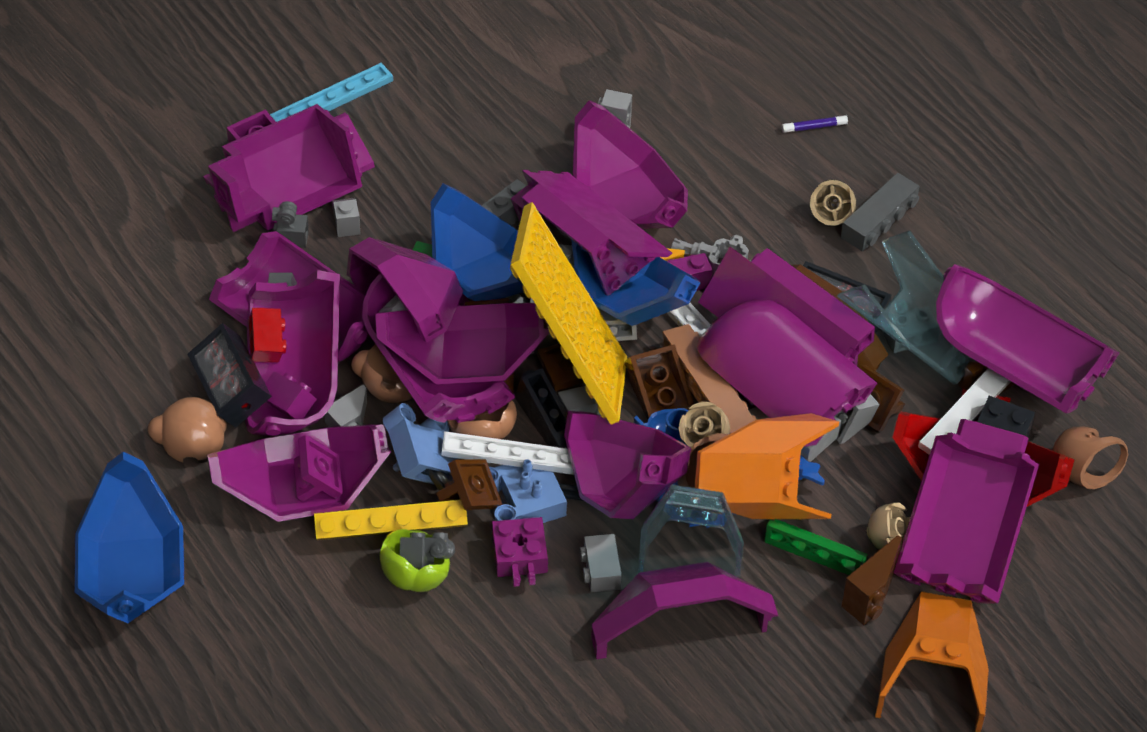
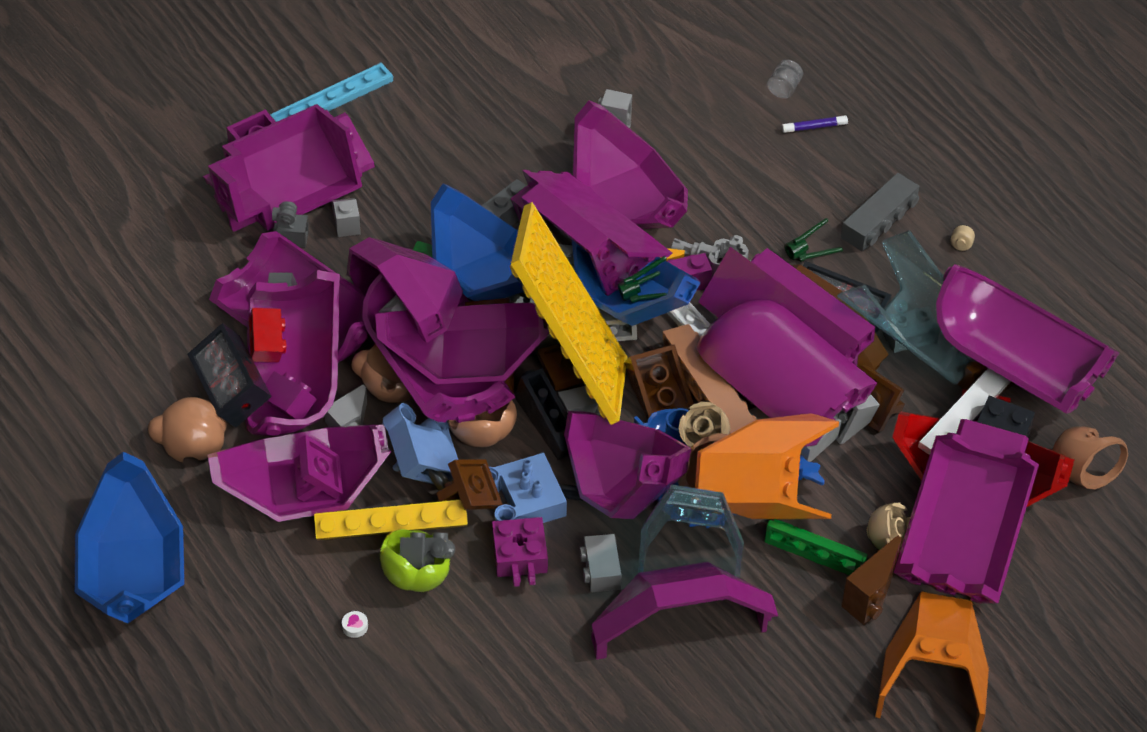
(354, 624): none -> white tile
(506, 452): white tile -> none
(630, 286): none -> dark green plant
(785, 79): none -> clear piece
(798, 246): none -> dark green plant
(822, 200): tan cylinder -> none
(962, 238): none -> tan piece

